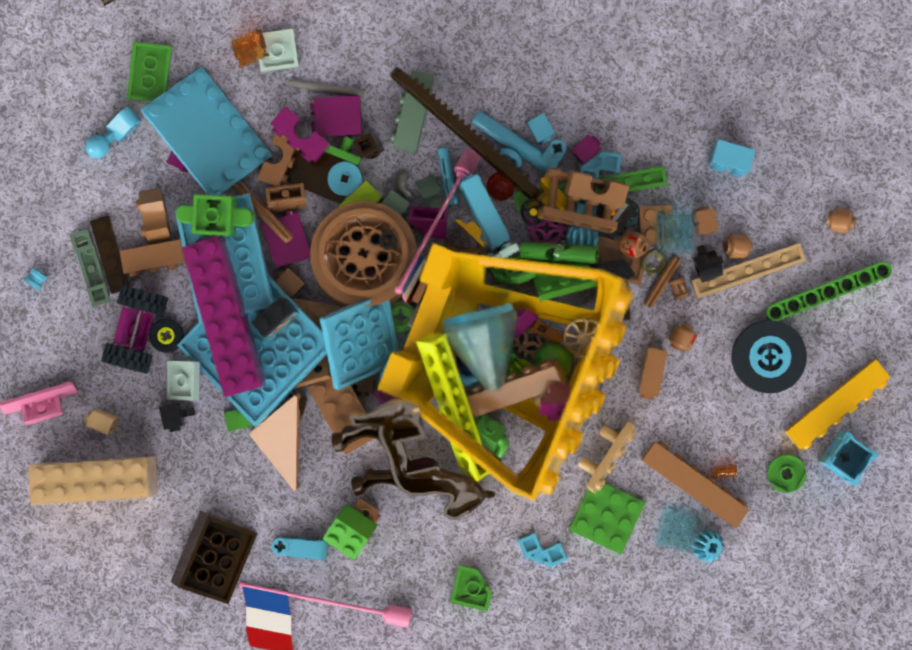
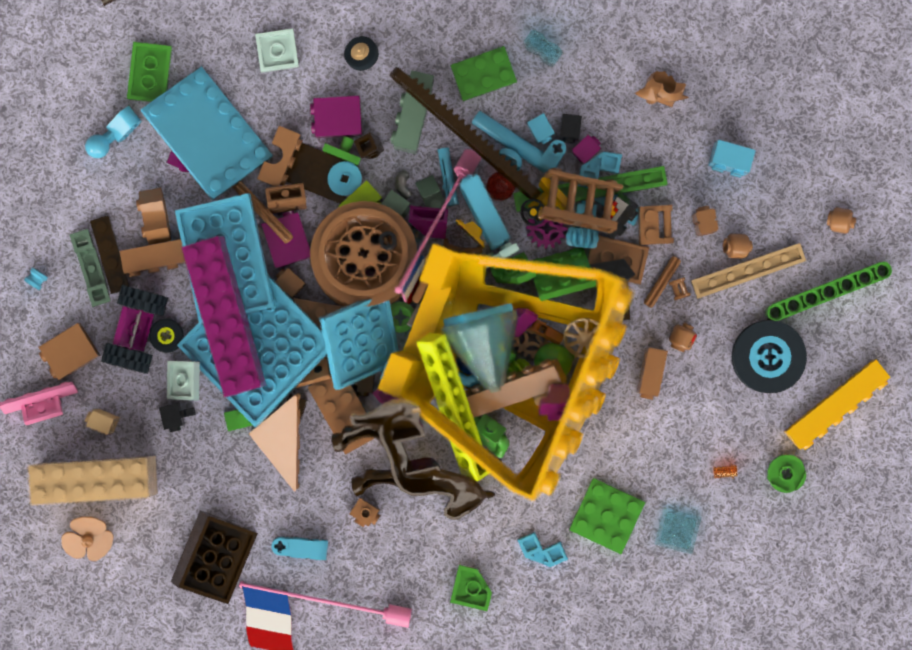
(68, 352): none -> medium nougat brick
(93, 537): none -> piece
(214, 215): bright green brick -> none
(250, 48): clear orange plate -> none
(274, 317): black brick -> none
(312, 147): magenta arch -> none
(326, 88): light grey bar -> none
(350, 531): bright green brick -> none
(361, 53): none -> black wheel
(483, 73): none -> bright green plate
(538, 45): none -> clear light blue brick
(569, 253): bright green piece -> none
(570, 128): none -> black brick
(608, 464): tan plate -> none
(612, 194): medium nougat arch -> none
(633, 244): medium nougat head -> none
(654, 270): olive piece -> none
(662, 89): none -> medium nougat hair
(675, 233): clear light blue plate -> none
(694, 484): medium nougat brick -> none
(708, 264): black brick -> none
(708, 545): medium azure gear -> none
(859, 456): medium azure container -> none

